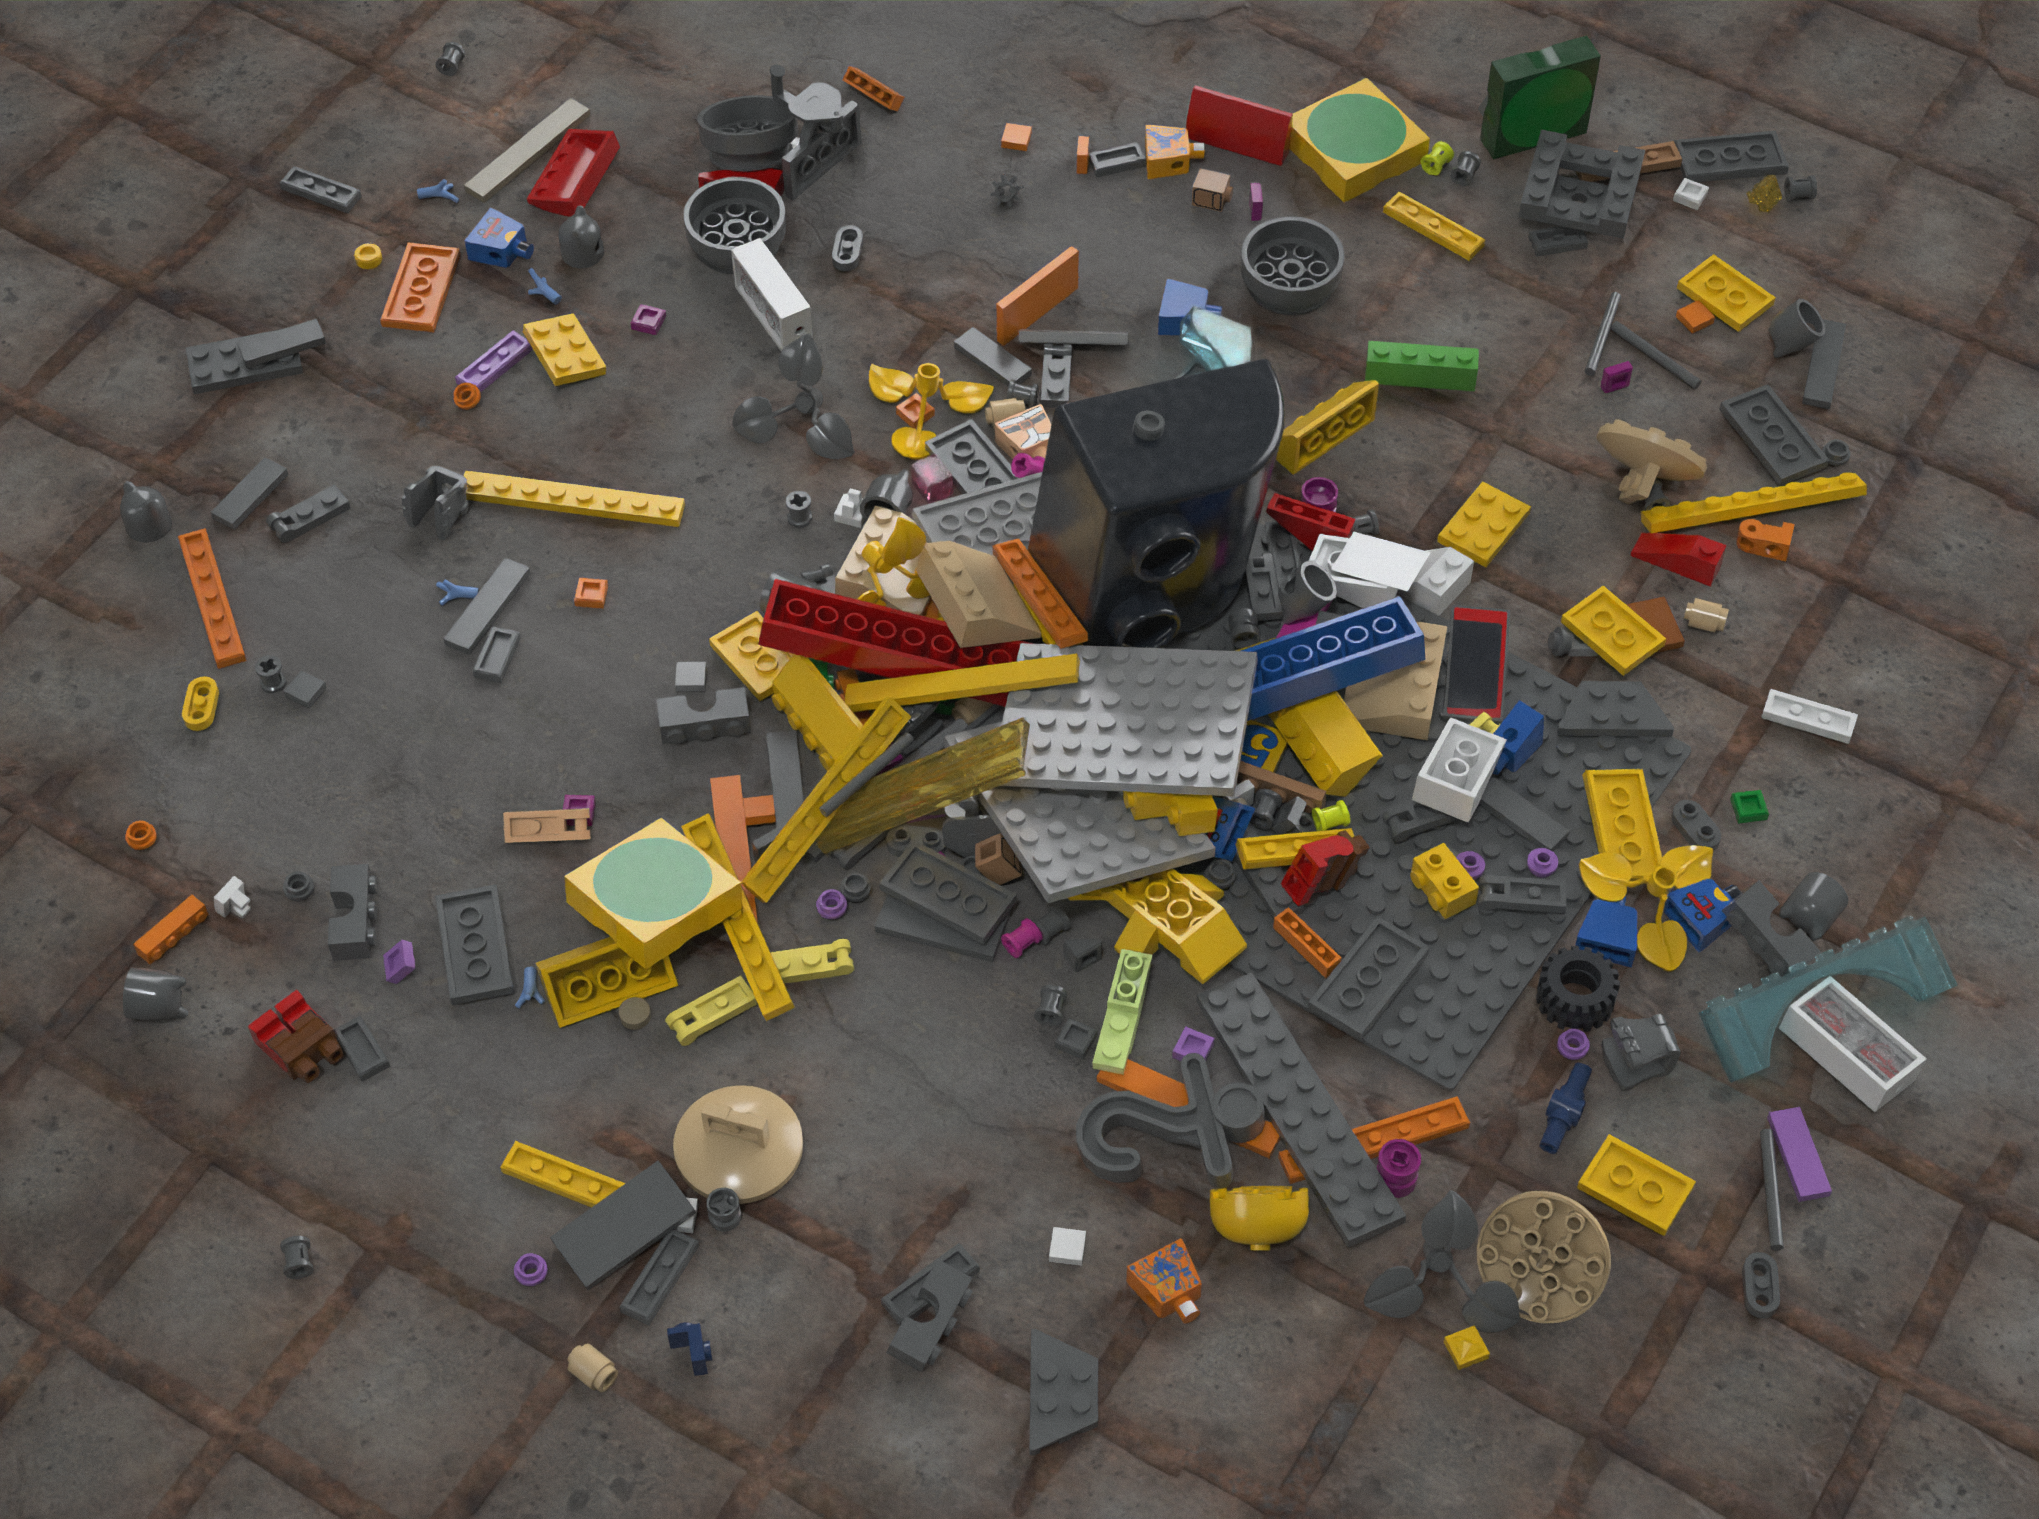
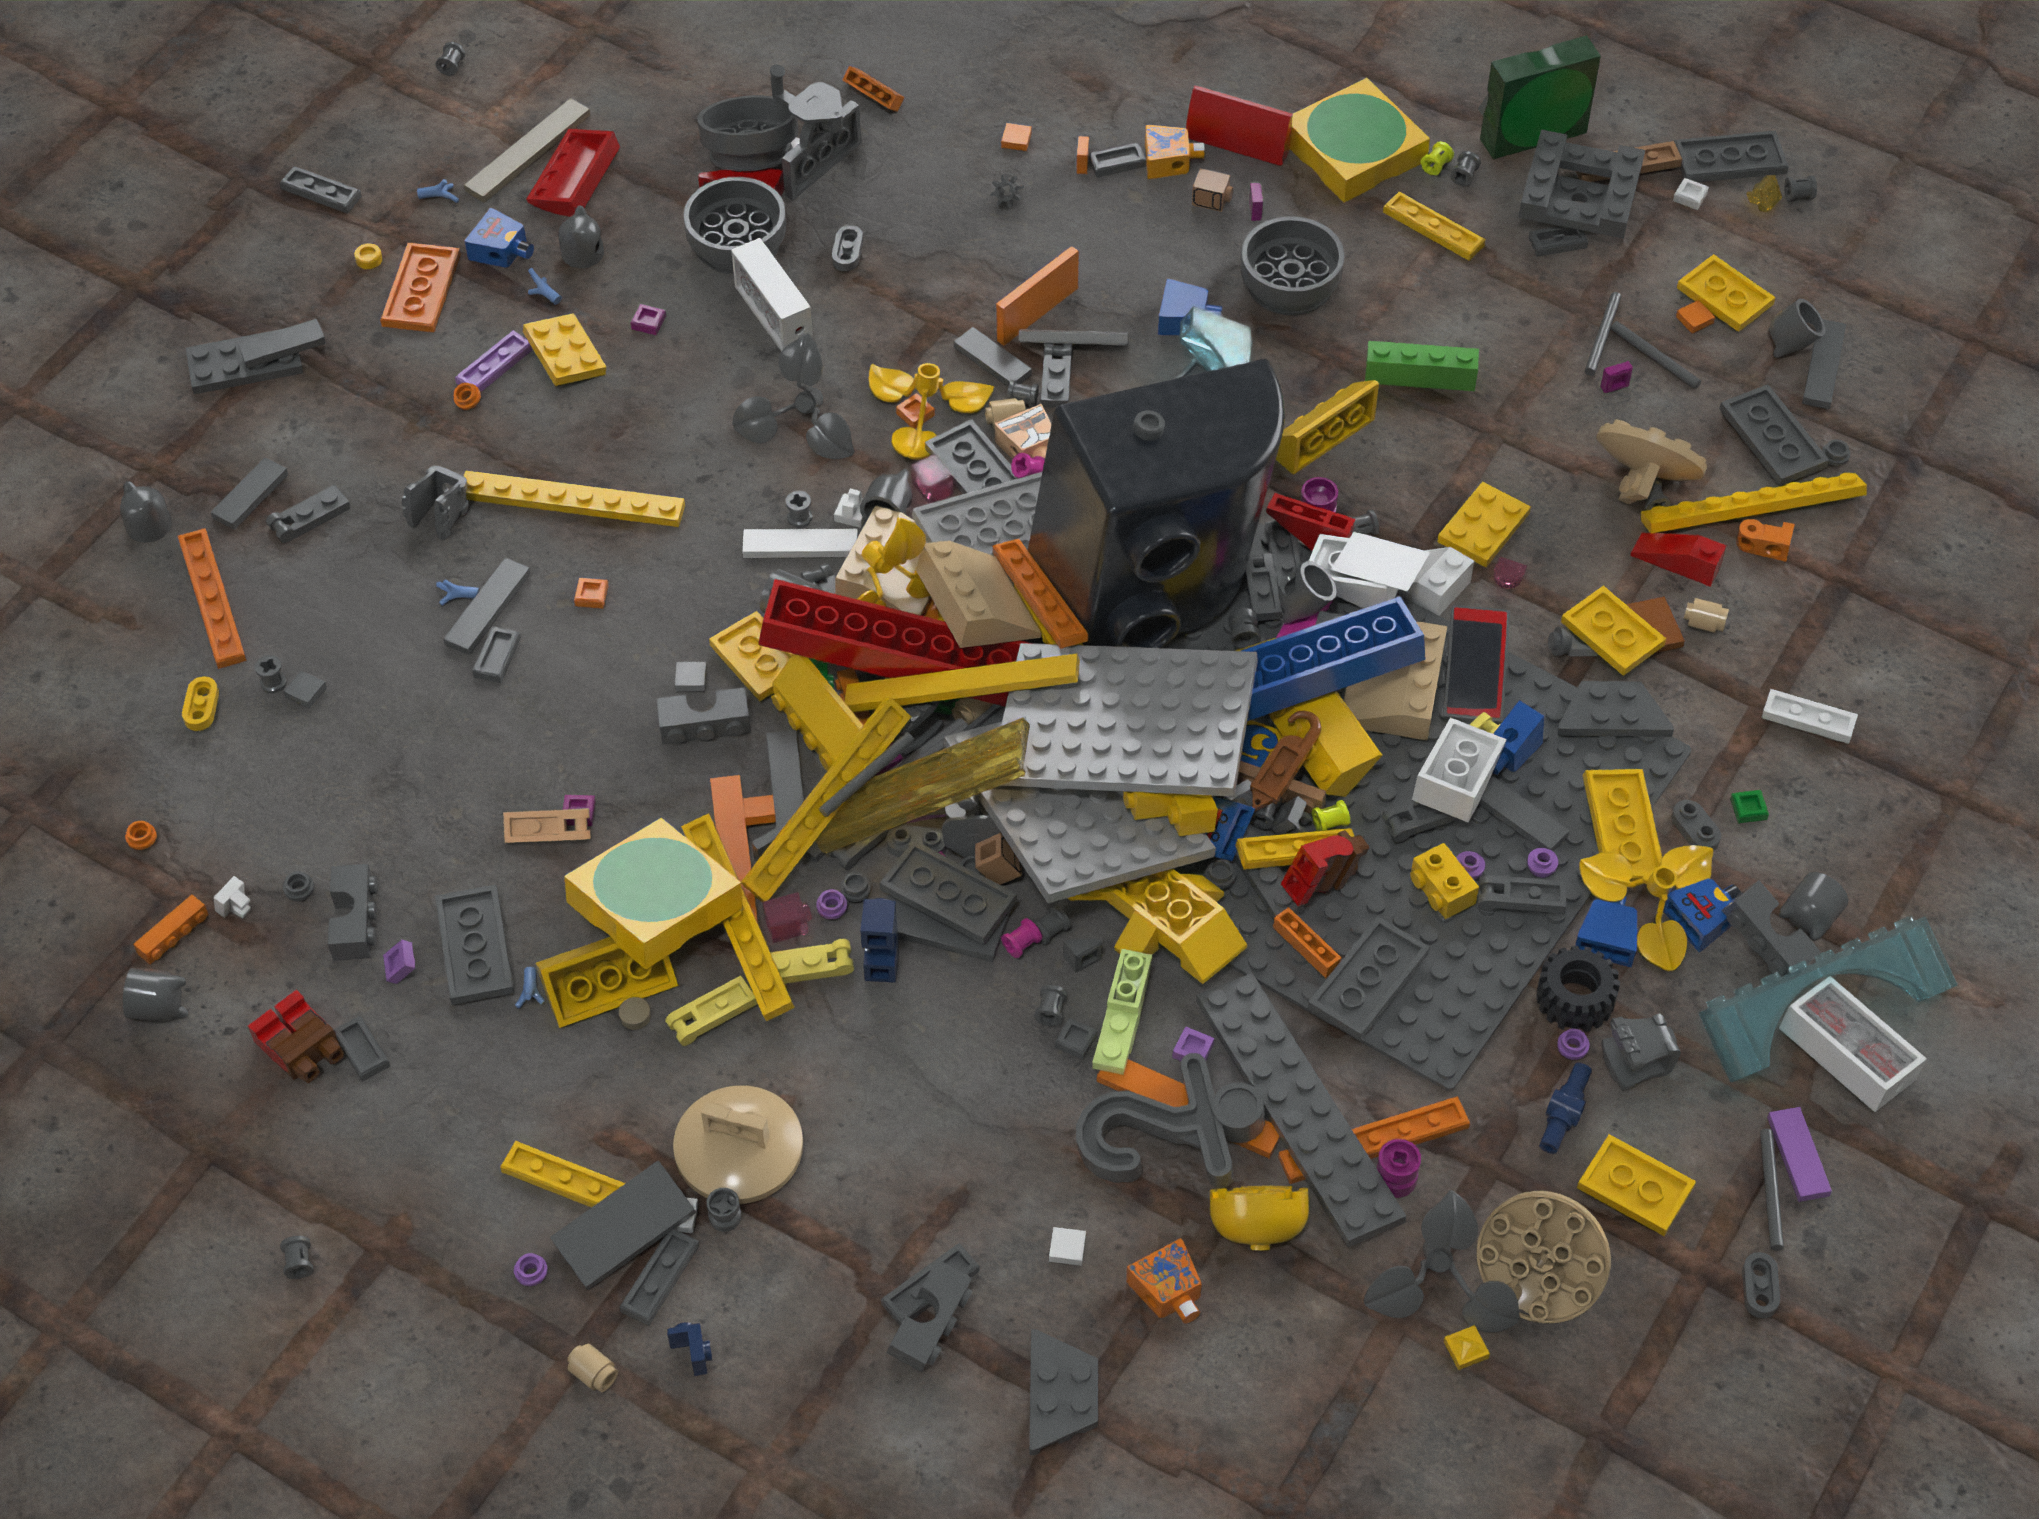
(786, 917): none -> clear pink brick
(798, 543): none -> white tile
(880, 940): none -> dark blue arch
(1284, 762): none -> dark orange plate
(1508, 573): none -> clear pink tile

